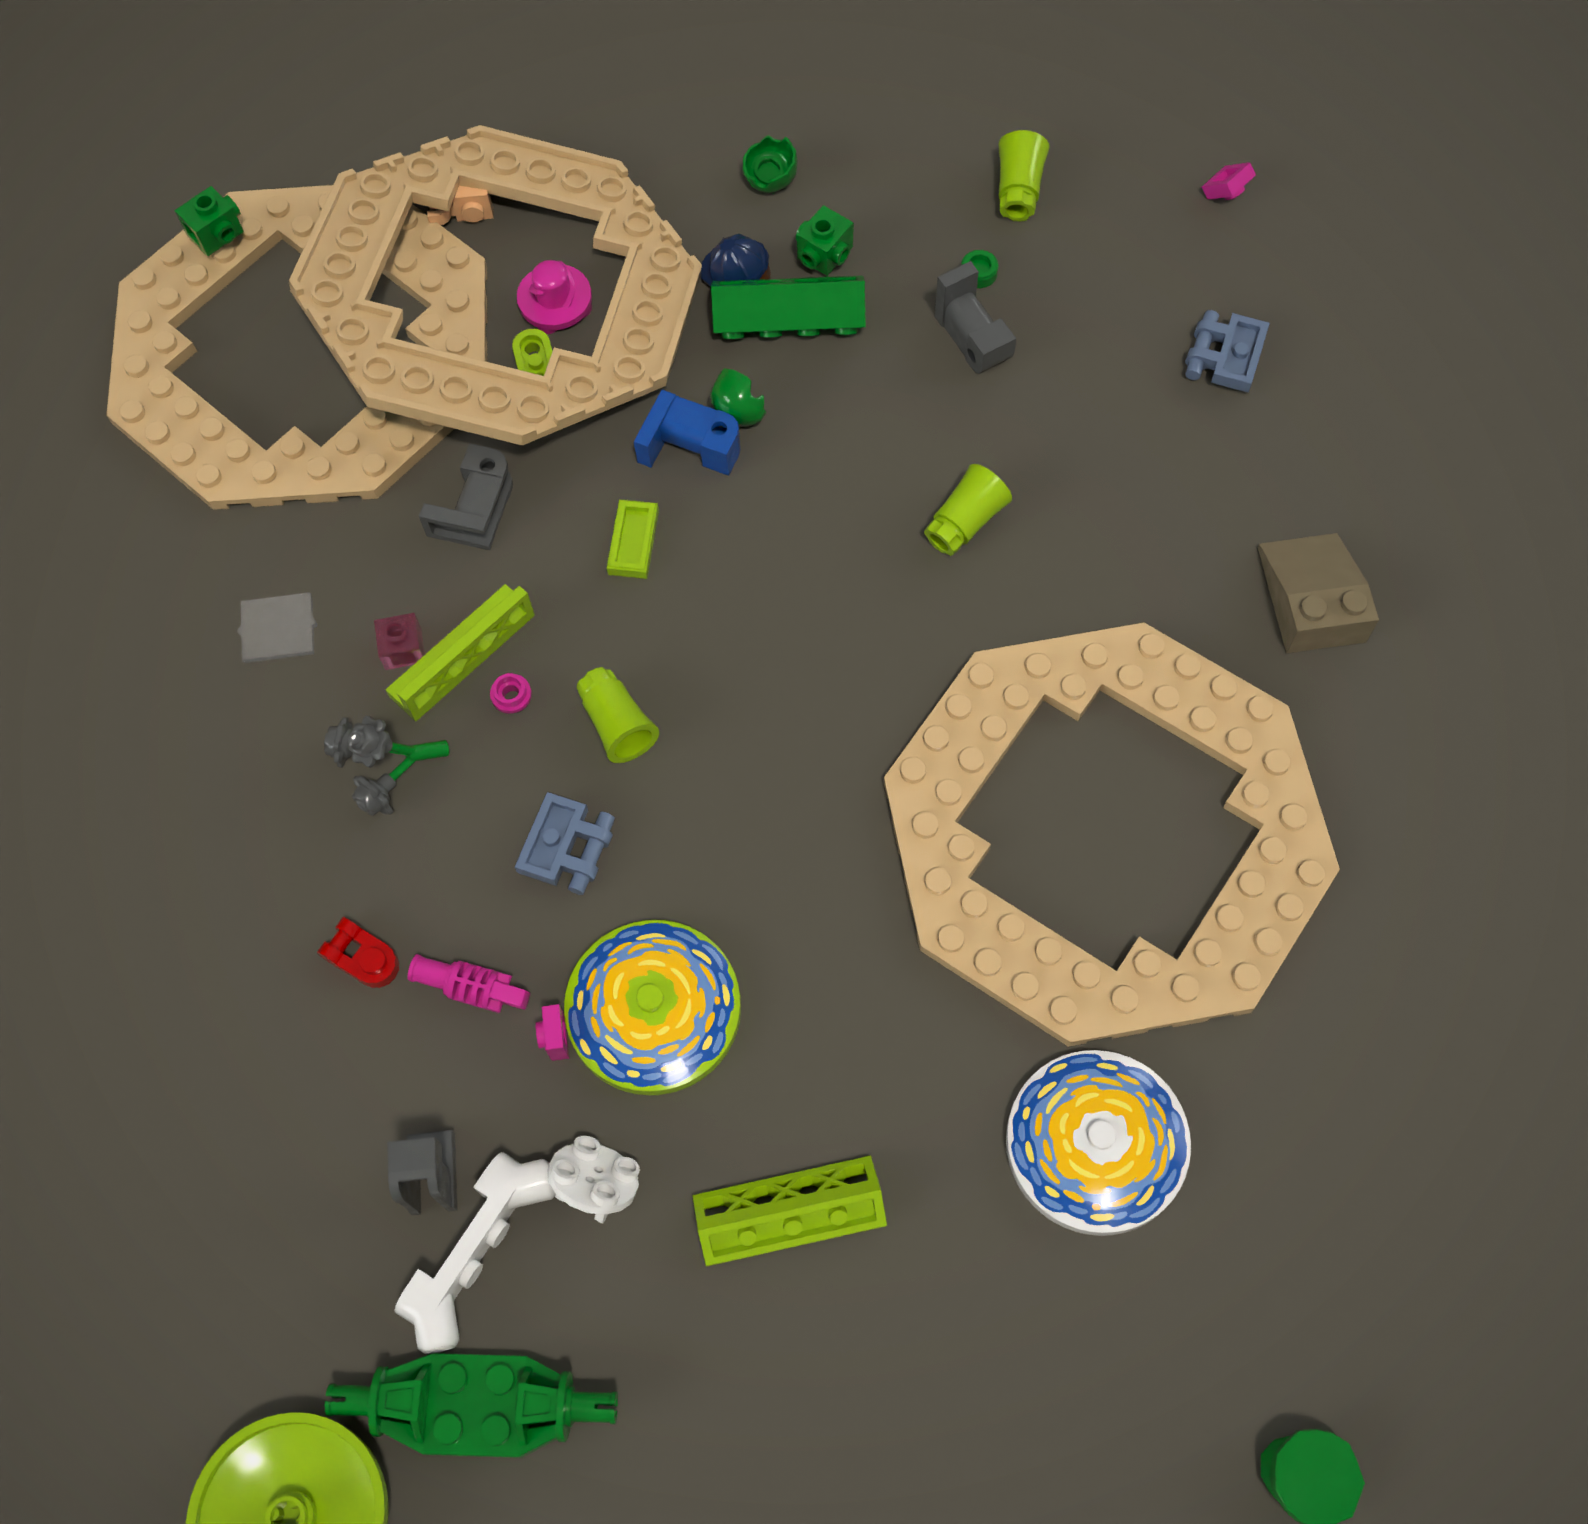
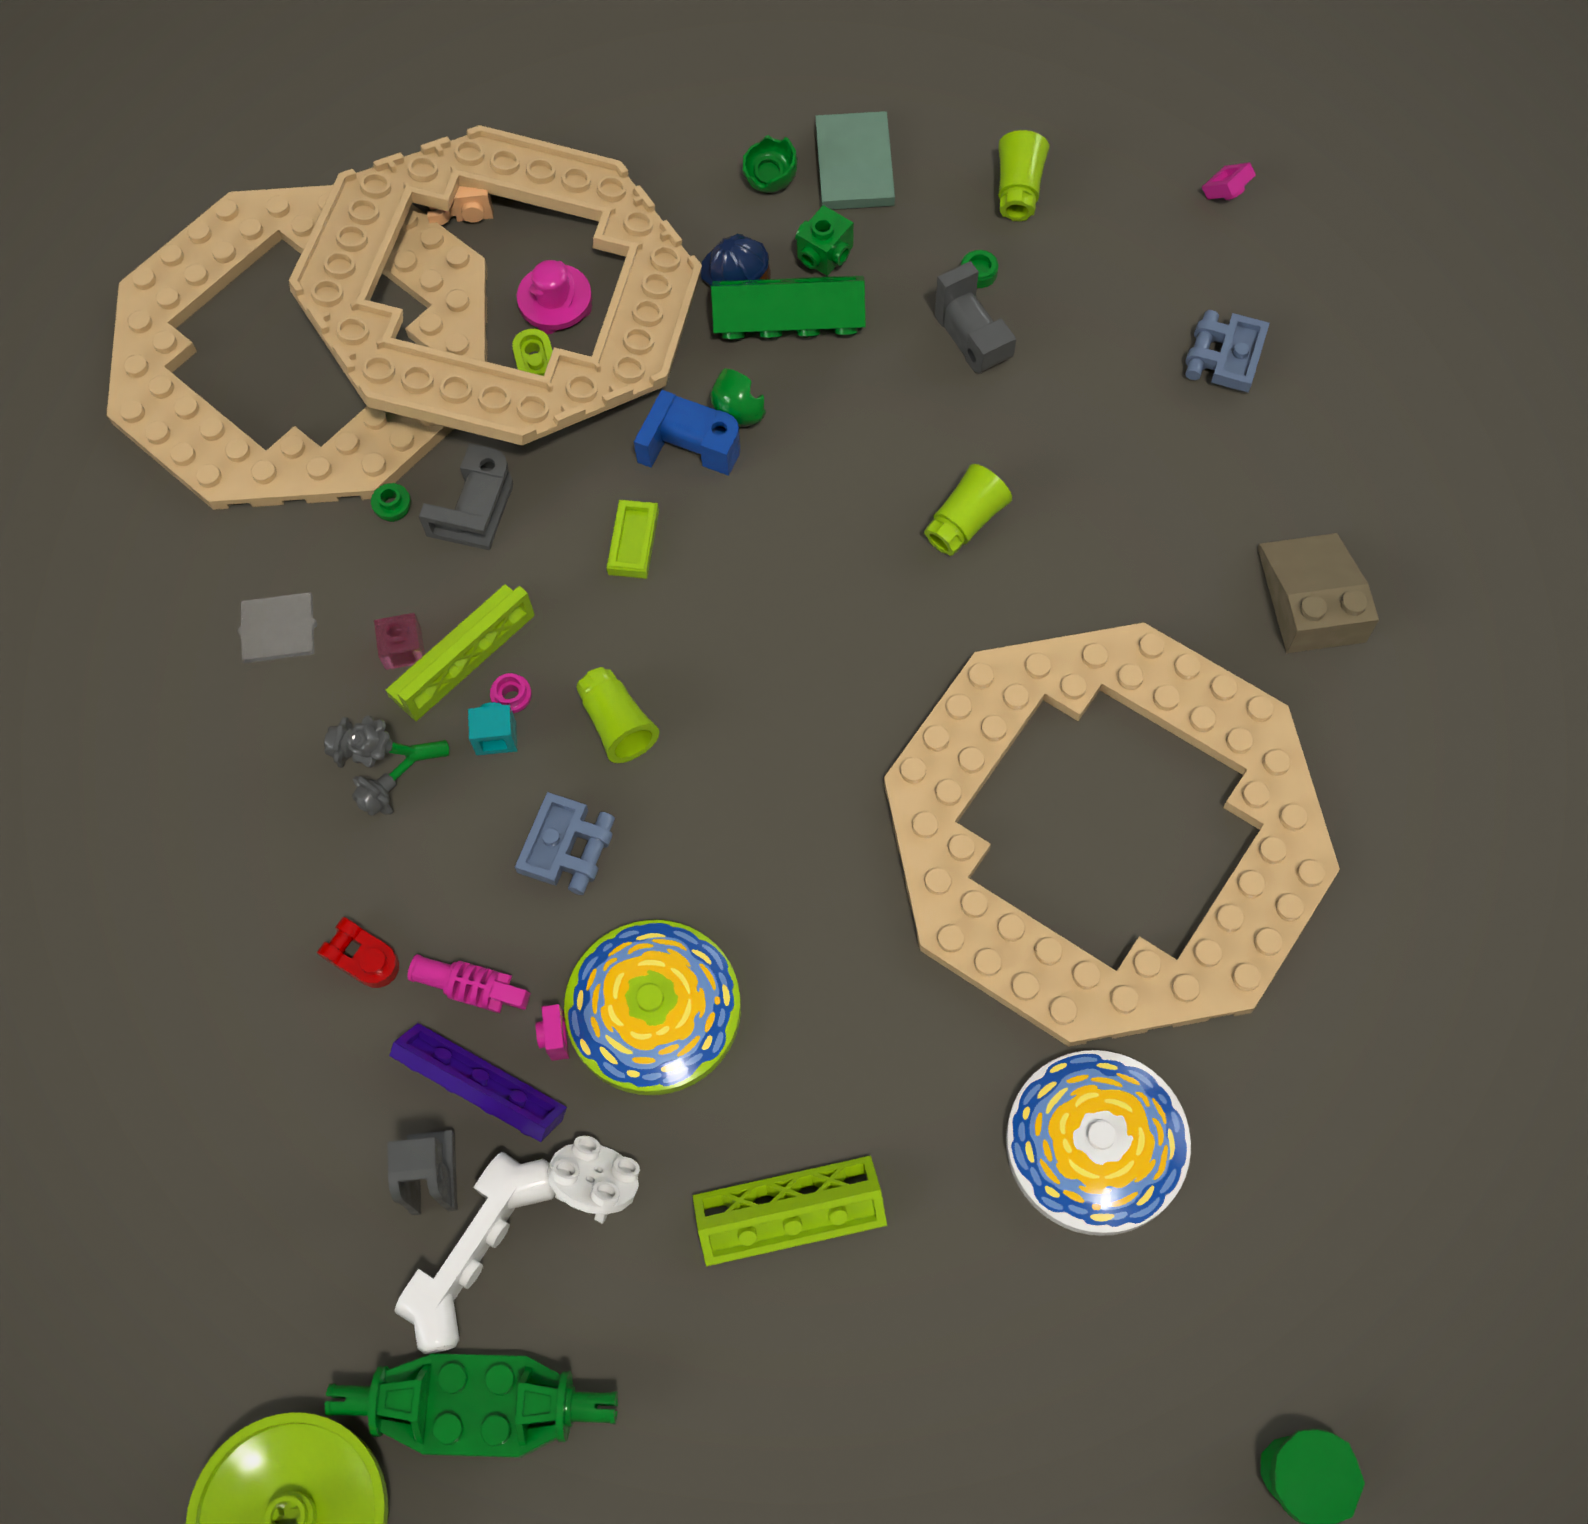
(210, 220): green brick -> none
(394, 510): none -> green plate
(478, 1082): none -> dark purple plate
(492, 729): none -> teal plate
(855, 160): none -> sand green tile

